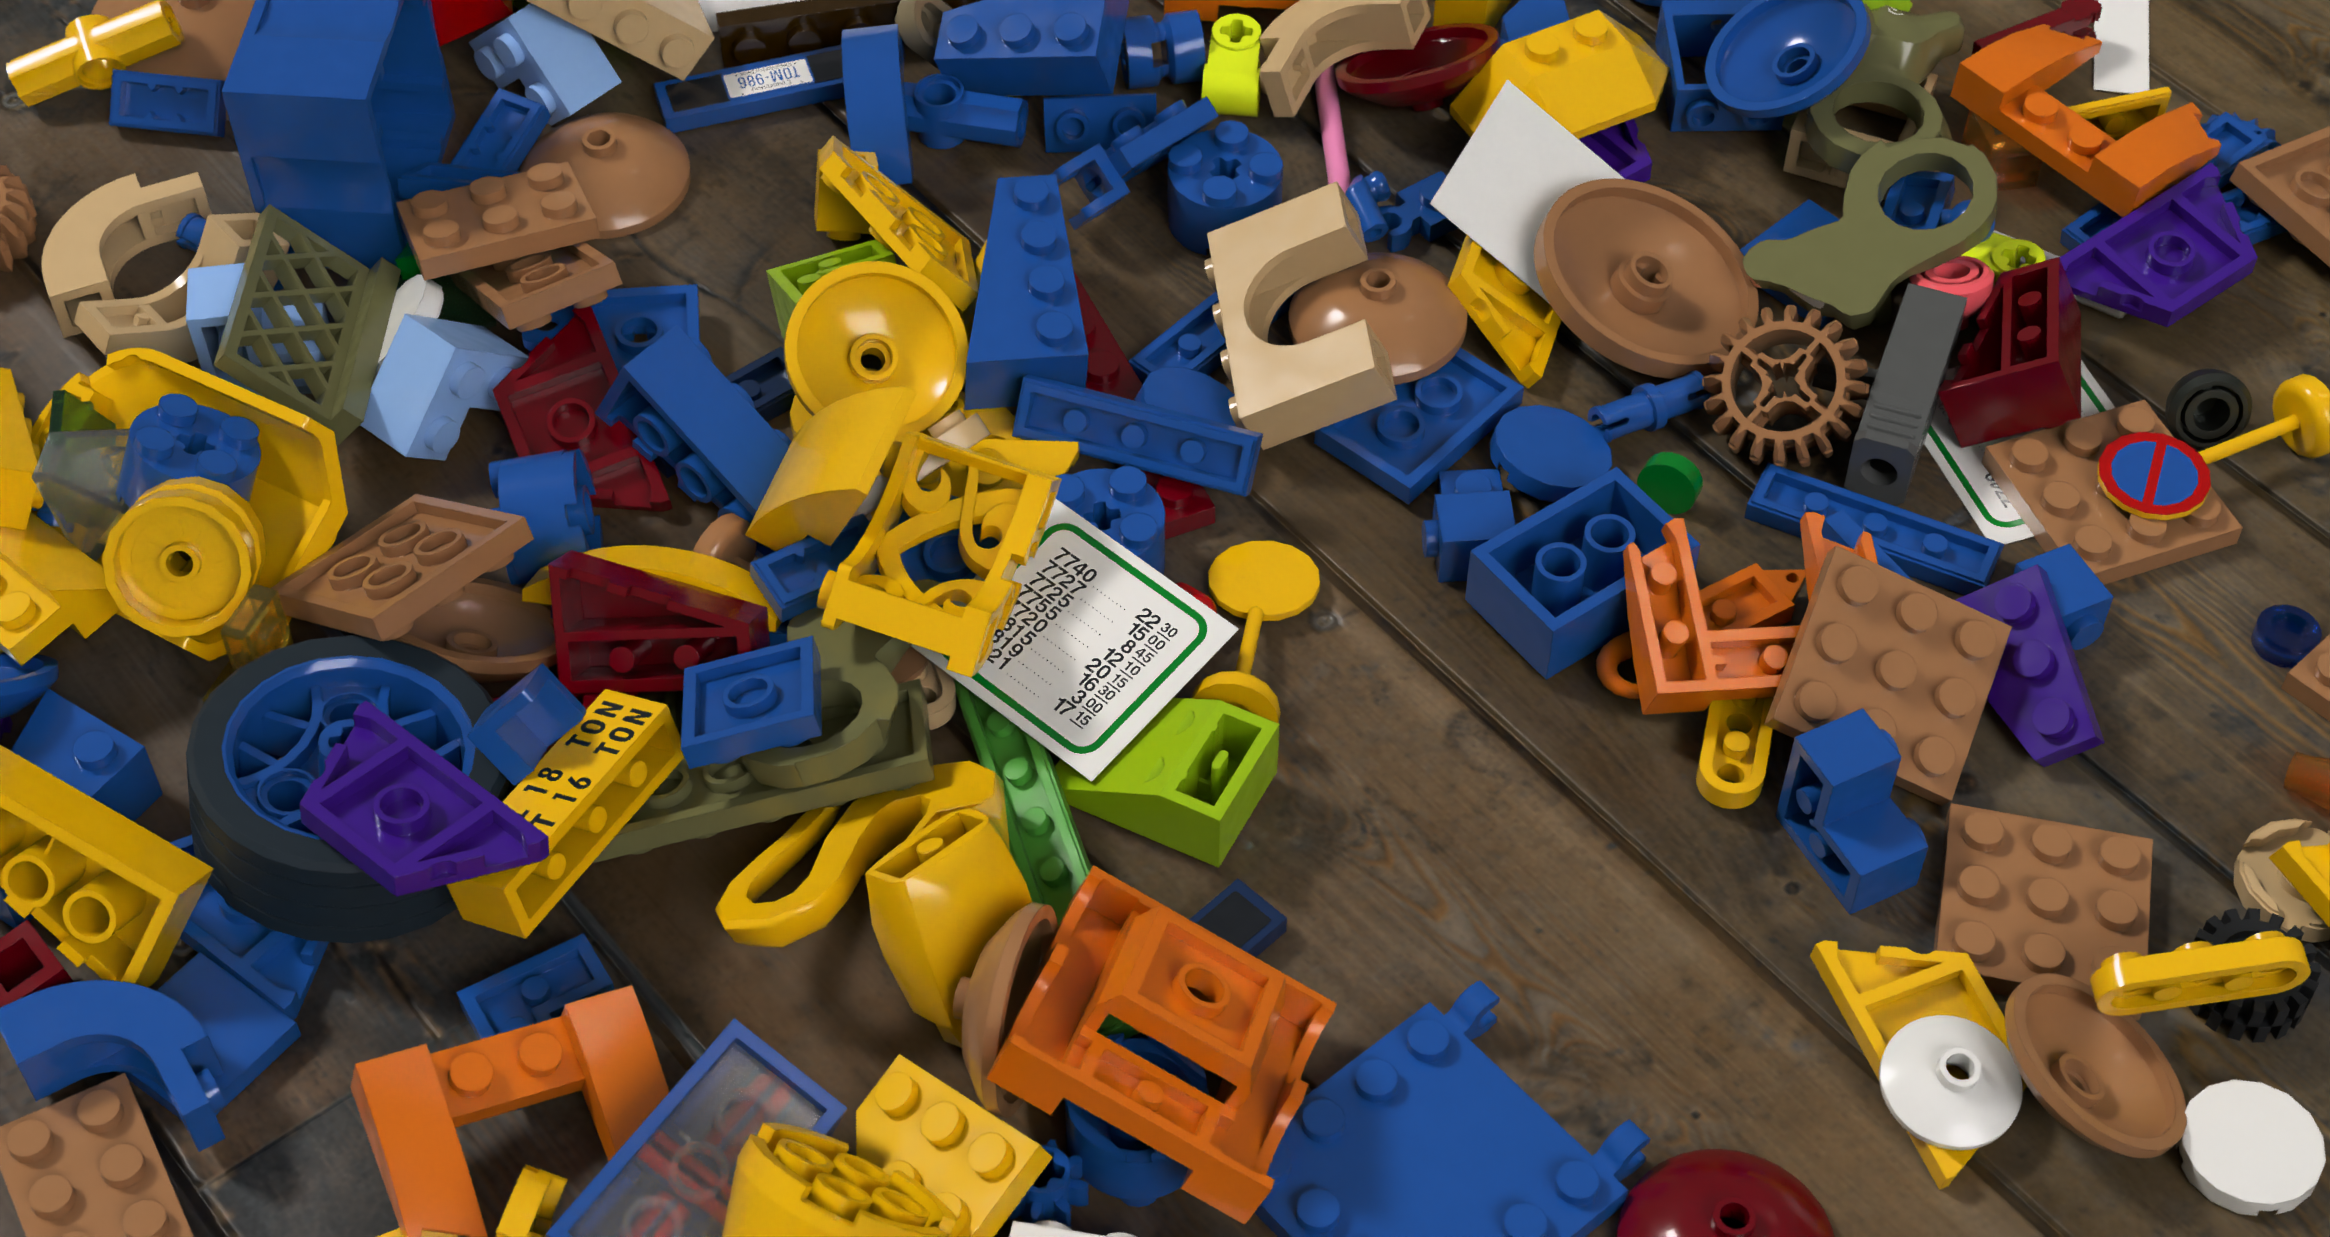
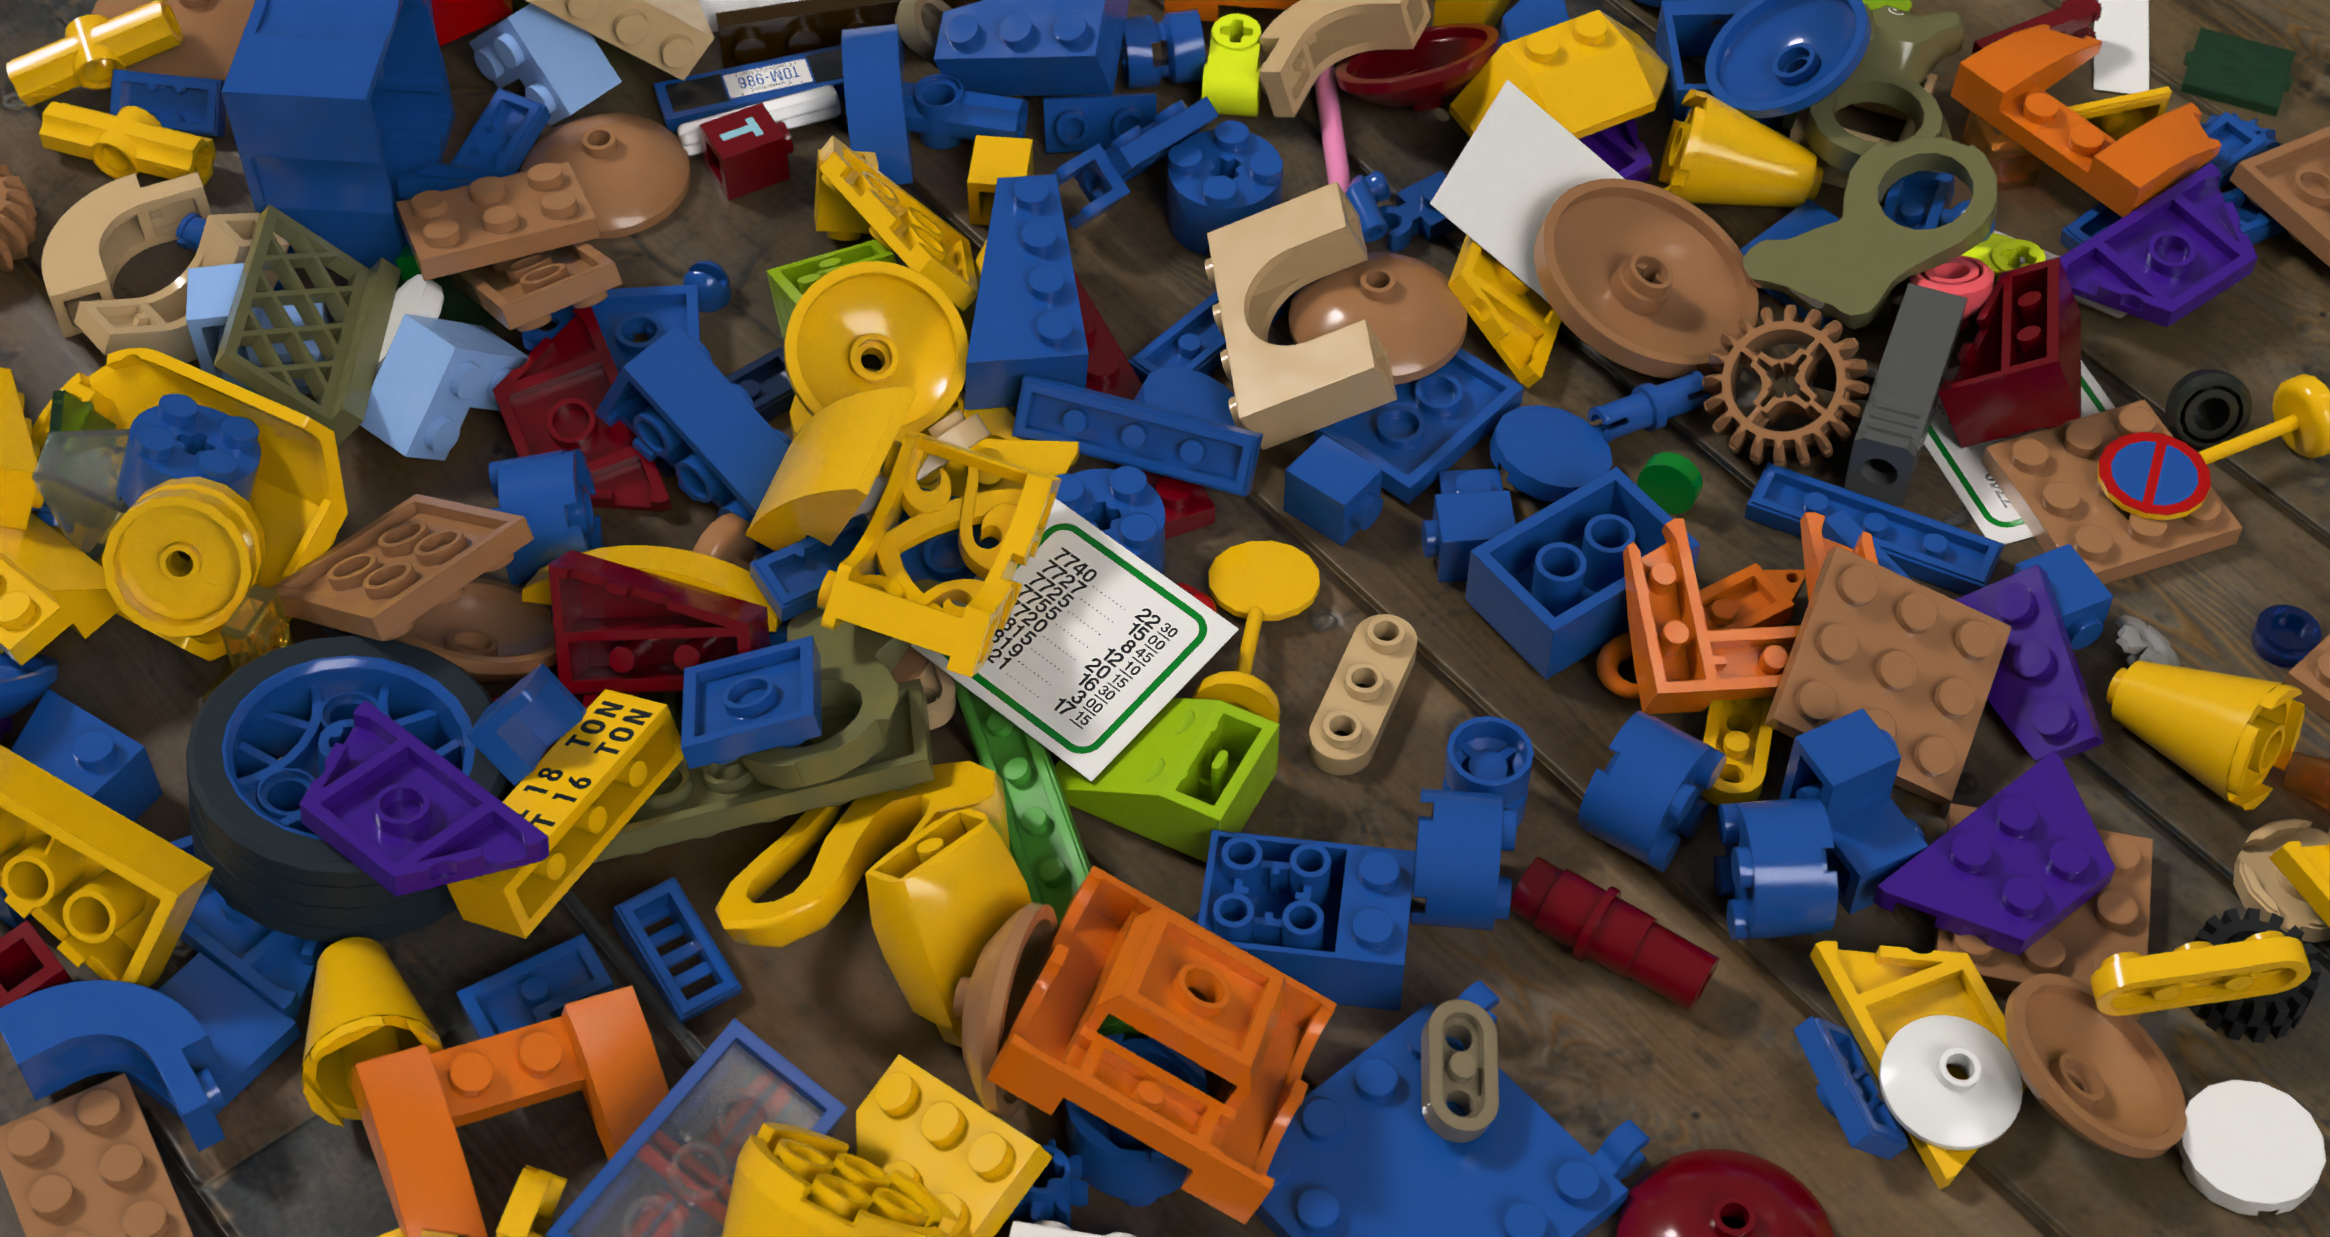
(126, 142): none -> yellow piece
(355, 1016): none -> yellow cone
(652, 906): none -> blue slope
(712, 283): none -> blue hinge
(746, 151): none -> dark red brick
(794, 110): none -> white axle
(995, 159): none -> yellow brick
(1314, 911): none -> blue slope
(1333, 490): none -> blue brick
(1358, 710): none -> tan plate
(1459, 1076): none -> dark tan plate
(1461, 860): none -> blue brick
(1491, 758): none -> blue wheel
(1612, 933): none -> dark red piece
(1650, 790): none -> blue brick
(1735, 159): none -> yellow cone
(1776, 868): none -> blue brick
(1850, 1088): none -> blue plate
(2009, 864): none -> dark purple wing
(2144, 642): none -> light grey plant
(2211, 724): none -> yellow cone
(2238, 71): none -> clear green piece

